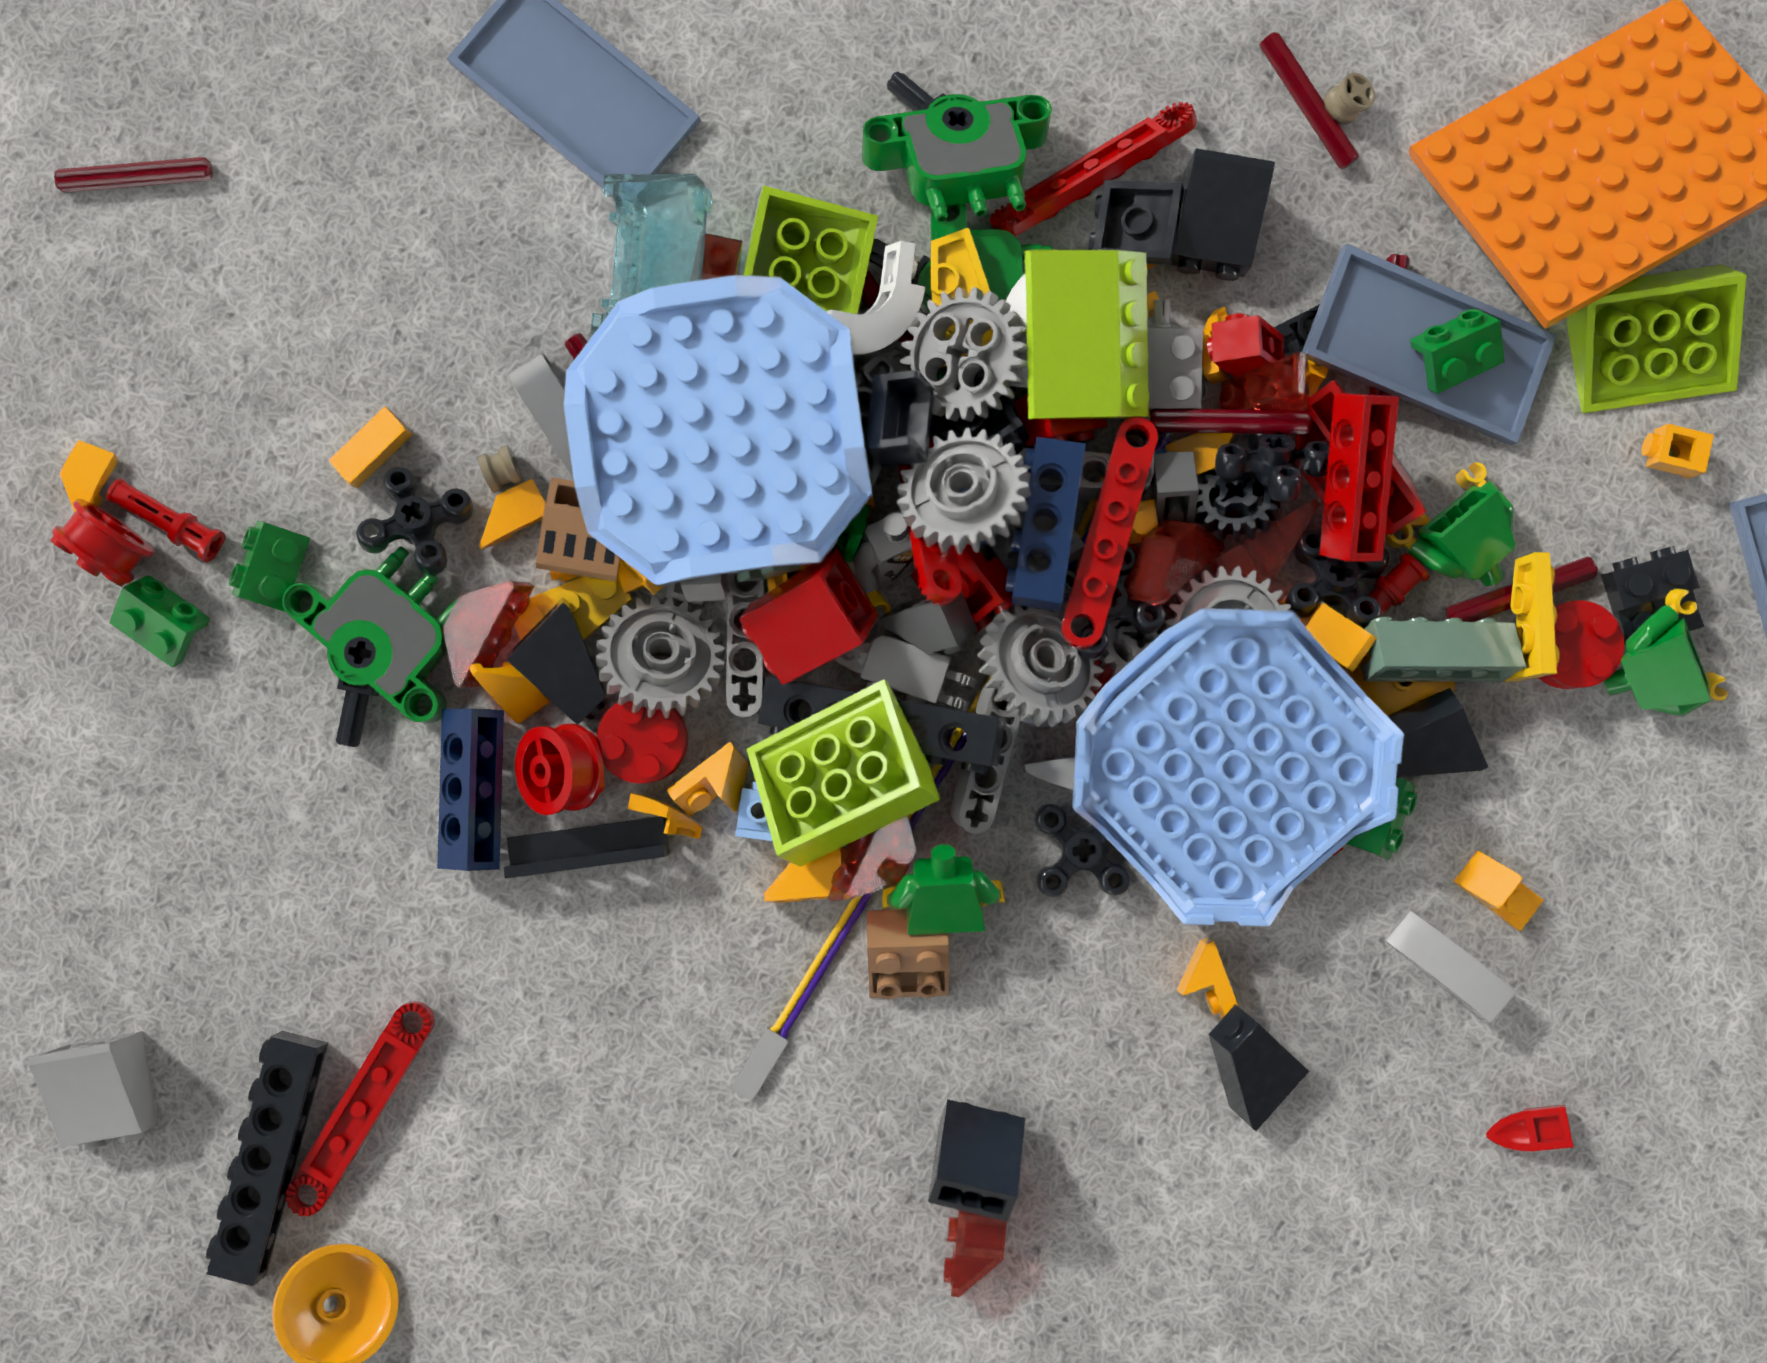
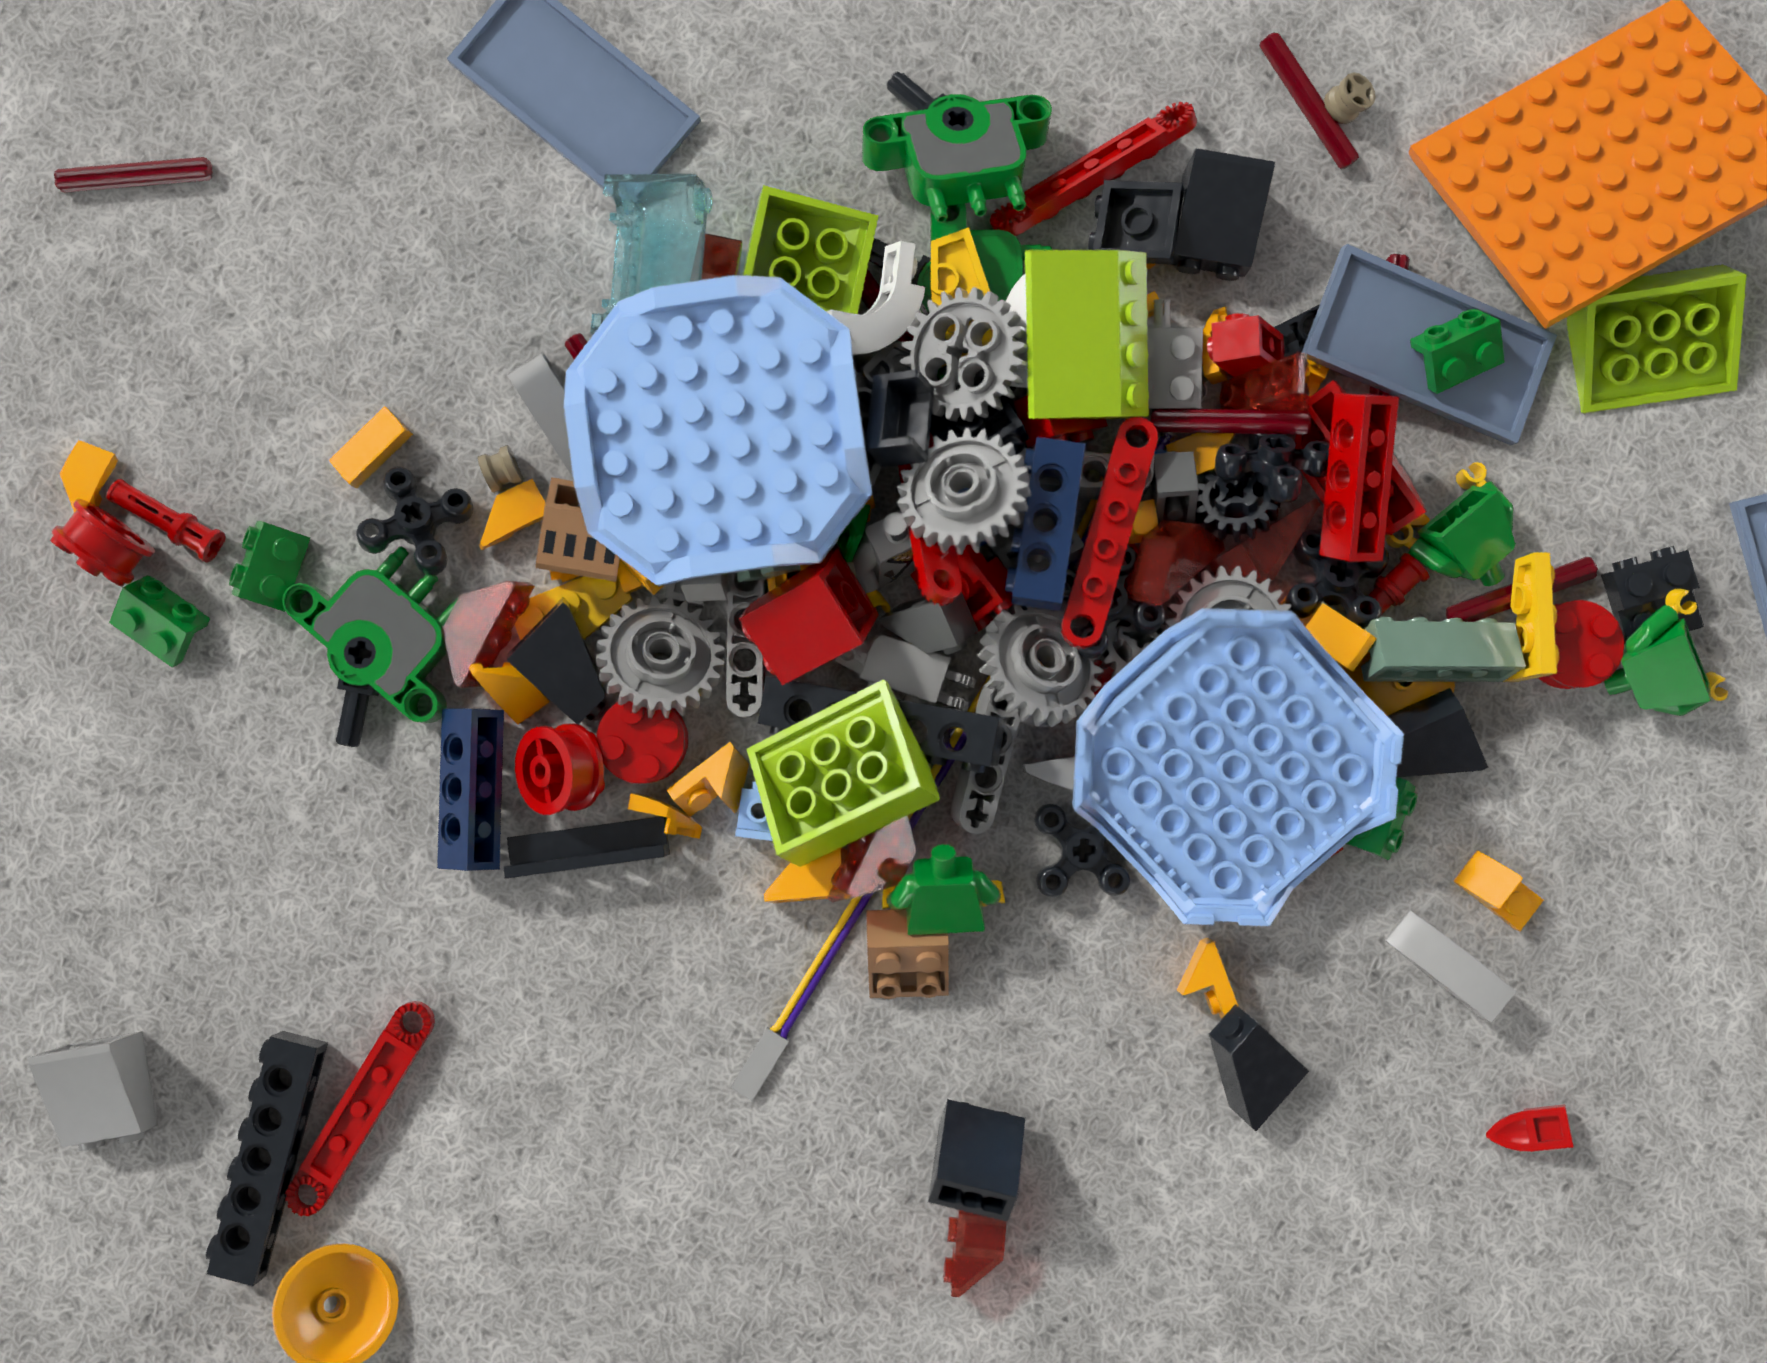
(1689, 447): light orange brick -> none

